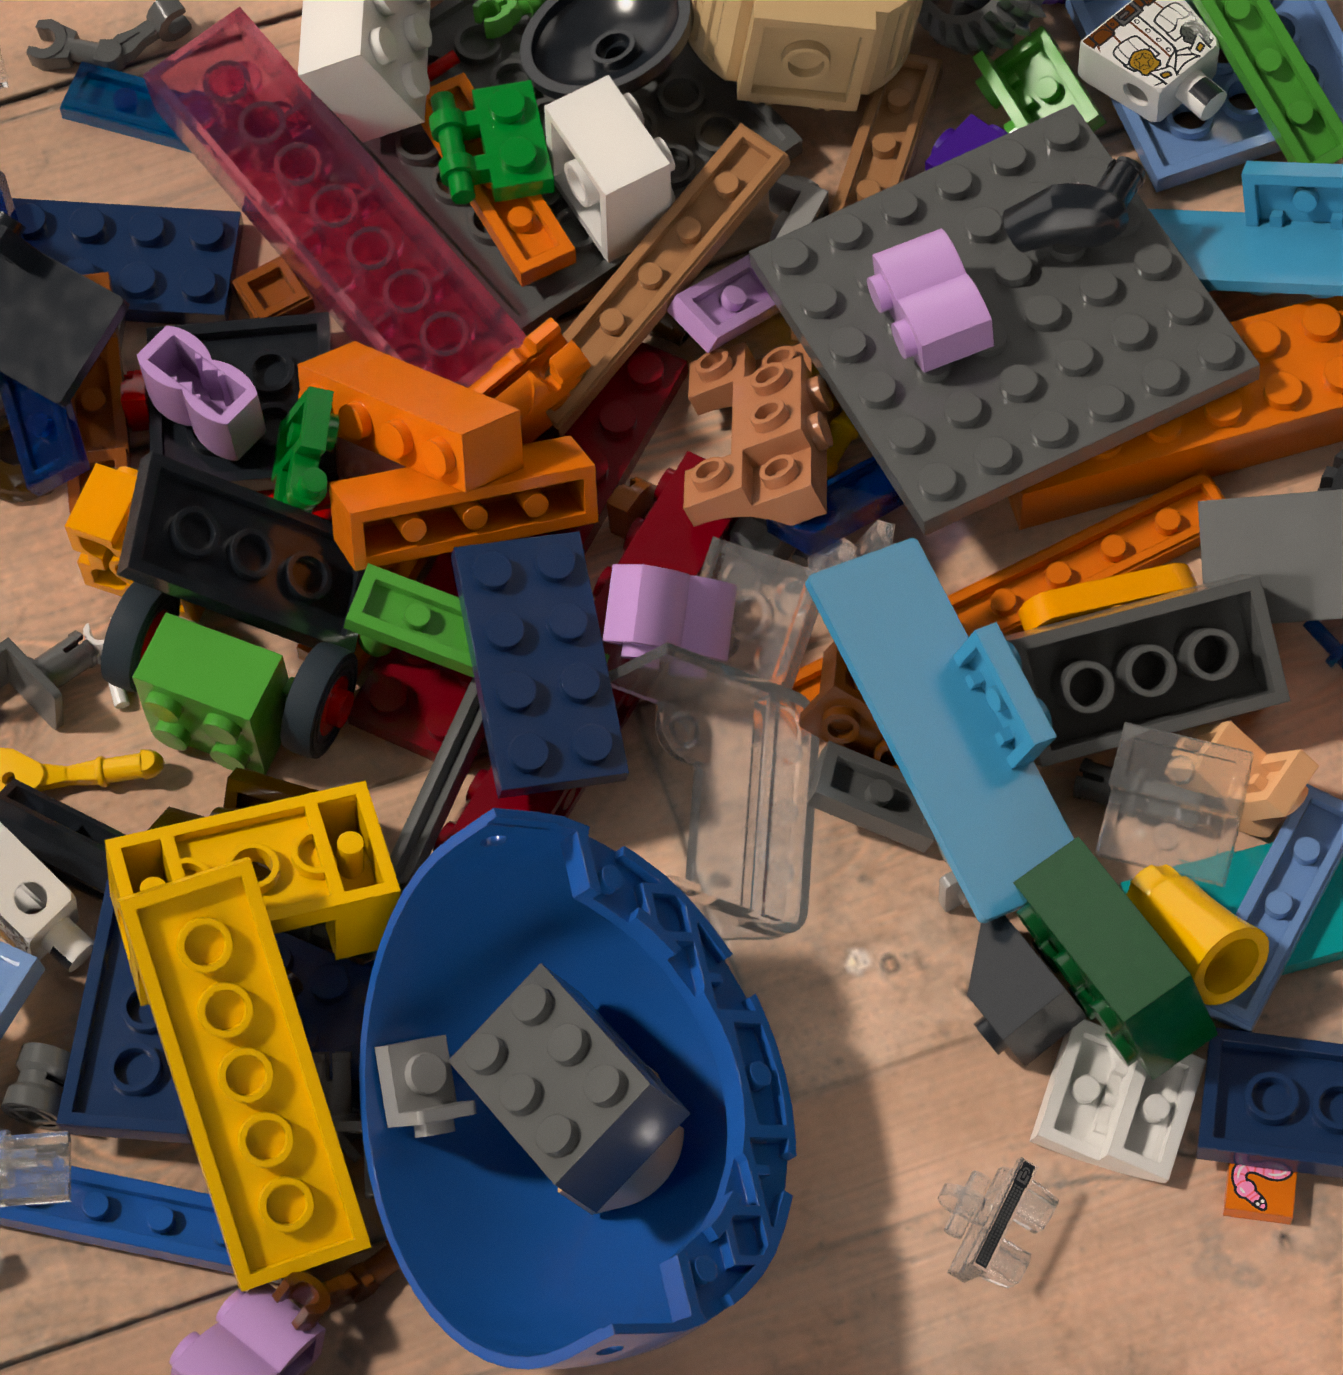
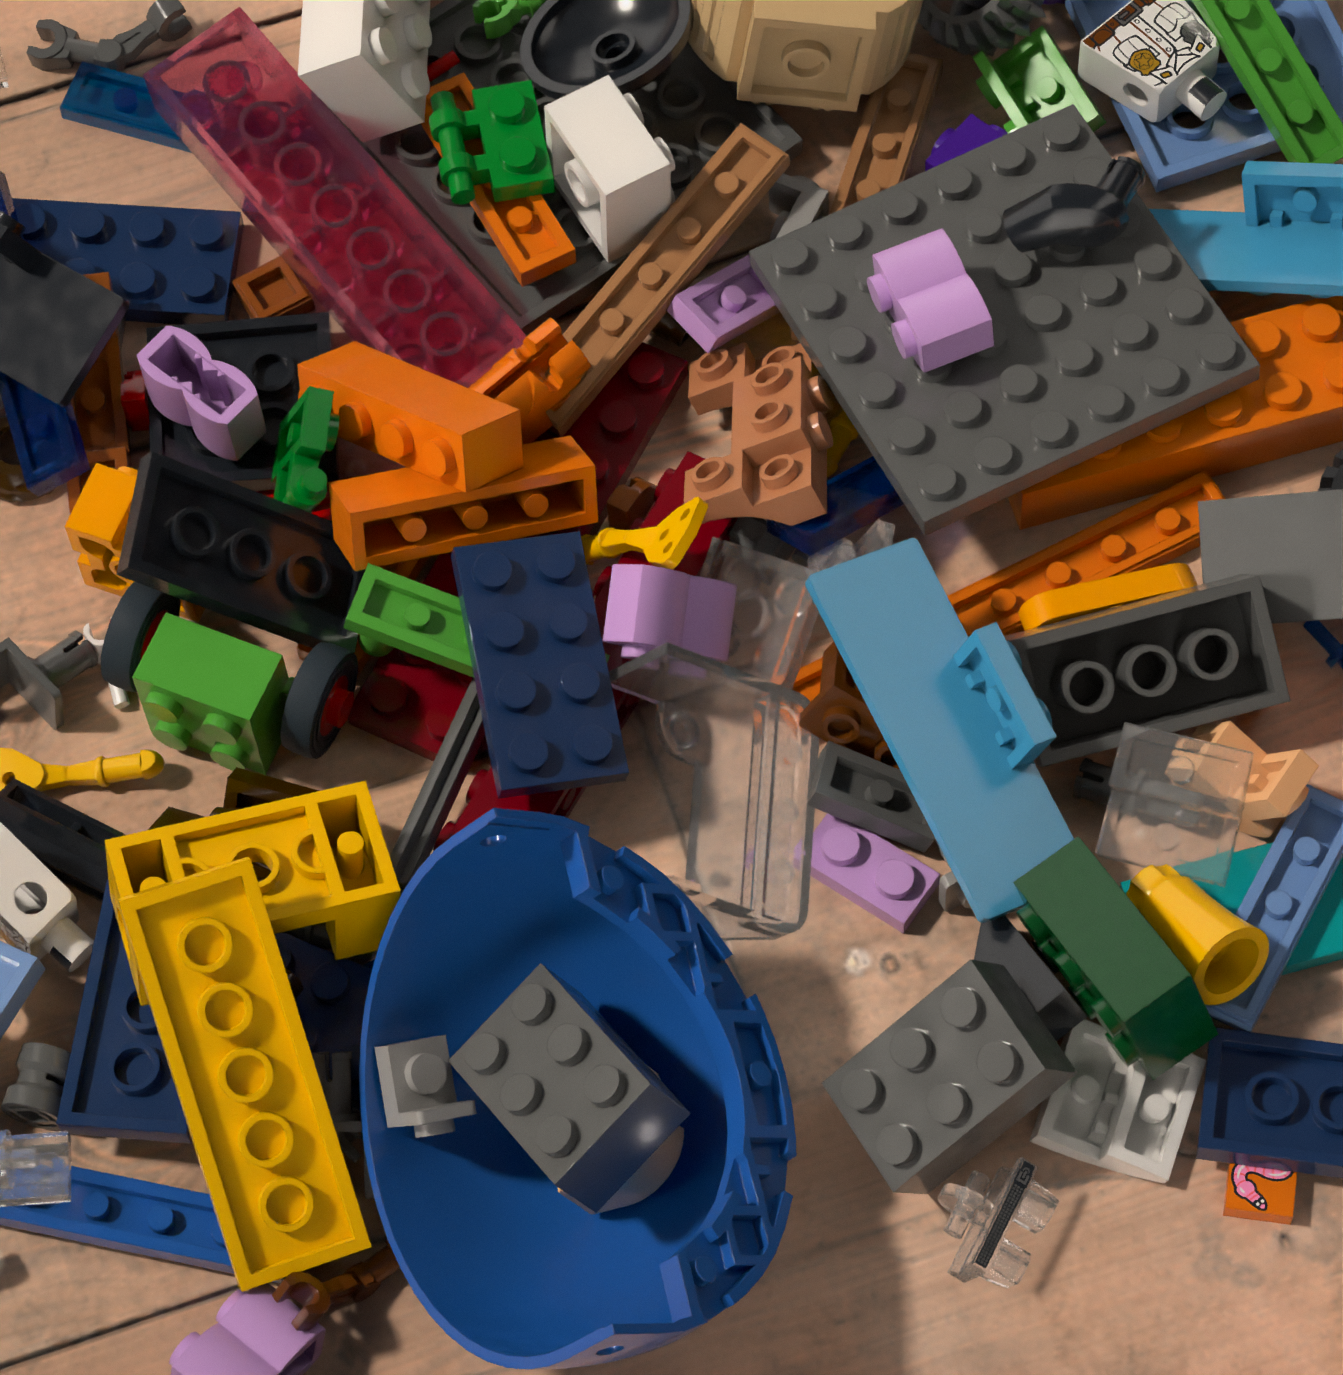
(661, 544): none -> yellow piece
(871, 872): none -> lavender plate
(949, 1077): none -> dark grey brick

